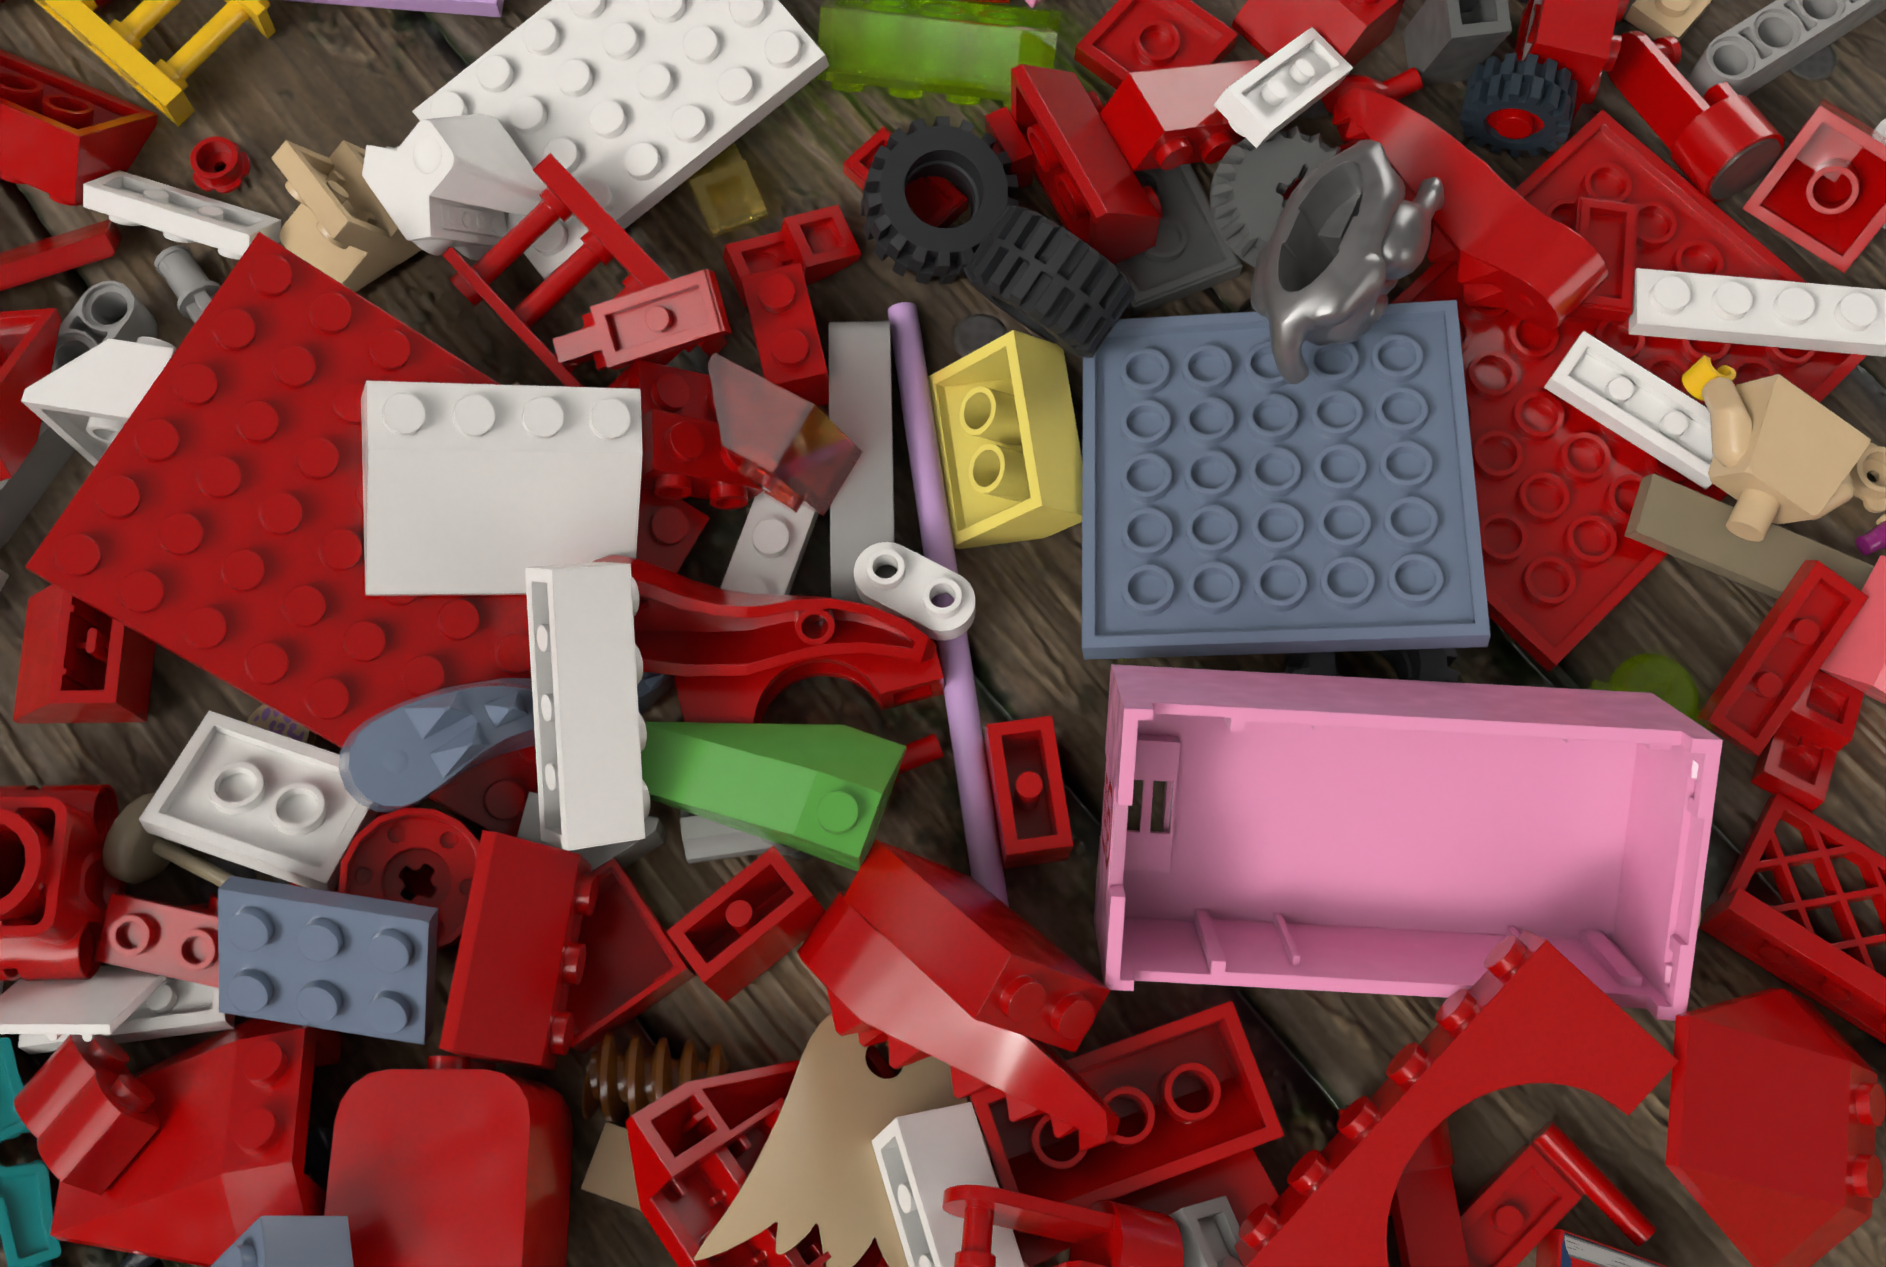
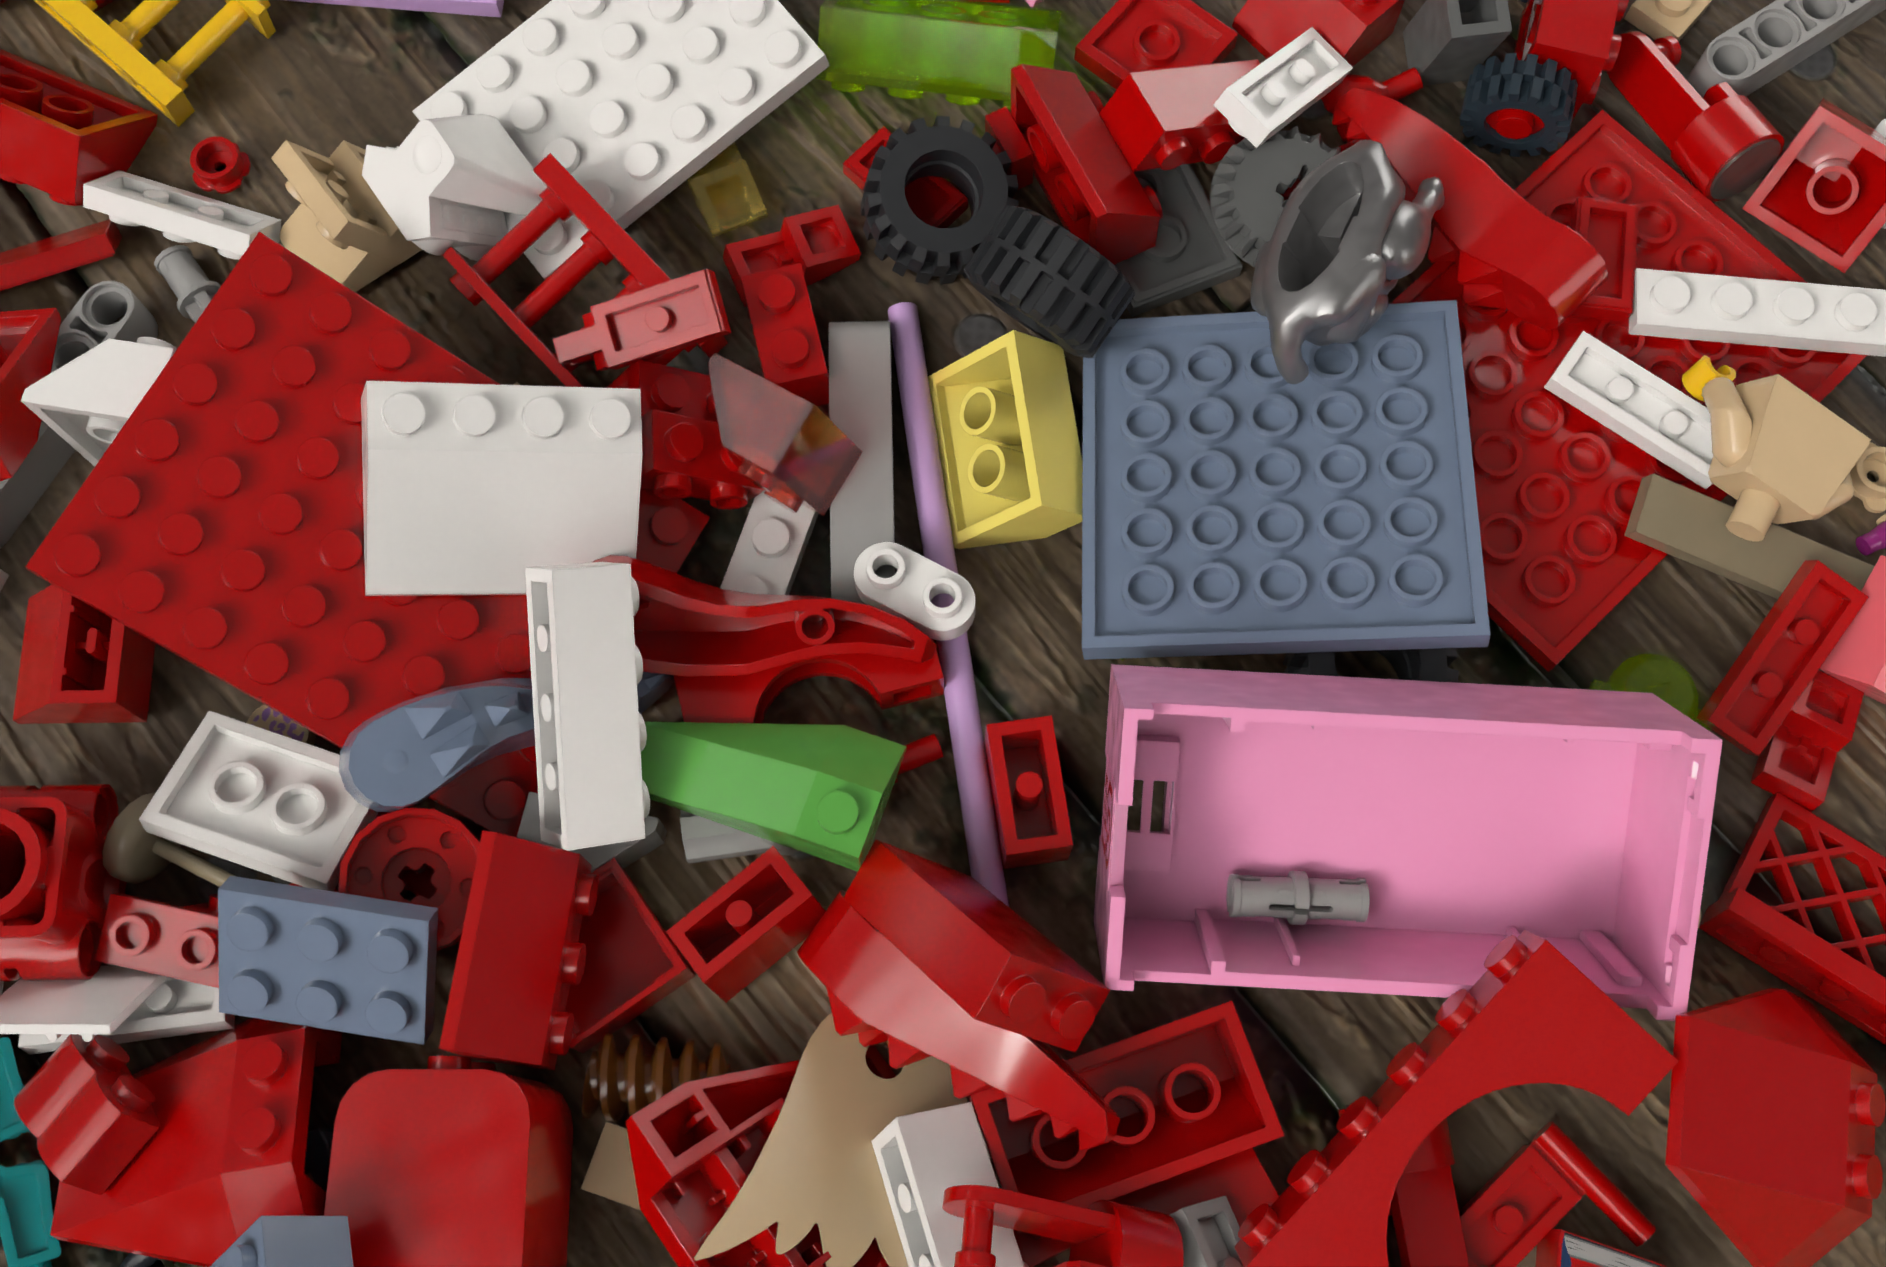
(1297, 900): none -> light grey pin

